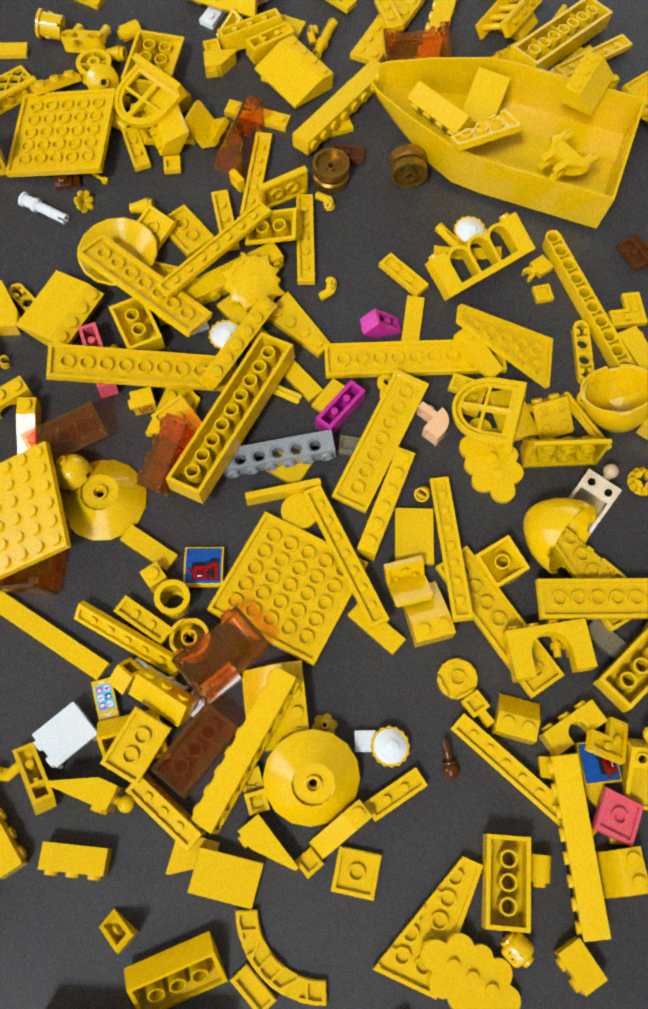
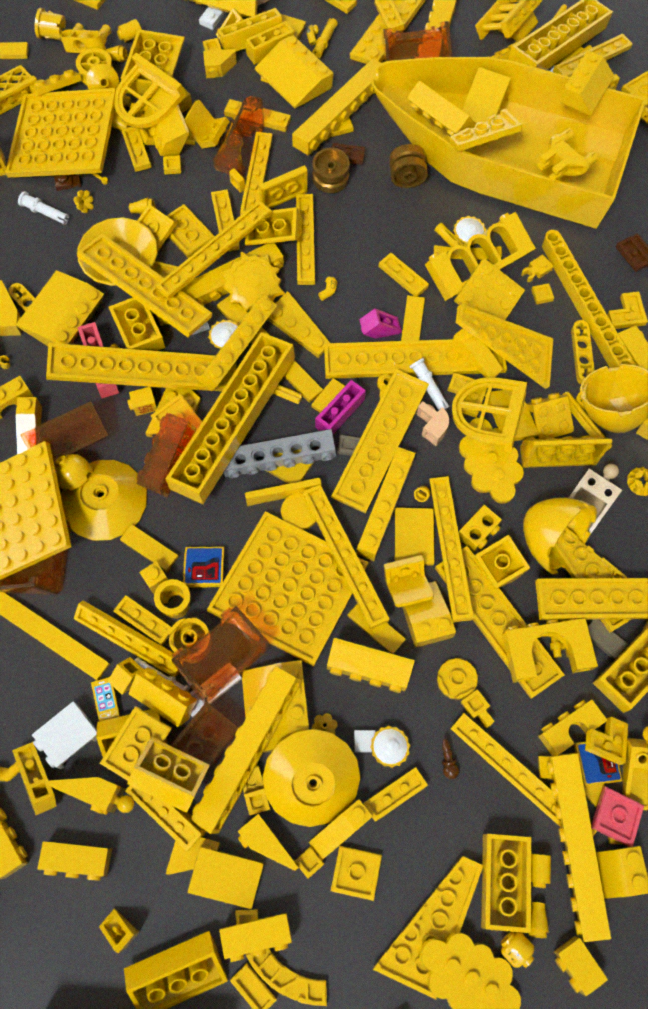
(168, 774): none -> yellow slope
(255, 937): none -> yellow brick
(326, 199): yellow arm -> none
(370, 665): none -> yellow slope
(425, 375): none -> white pin
(477, 527): none -> yellow brick
(490, 291): none -> yellow plate
(516, 719): yellow slope -> none
(539, 922): none -> yellow cone

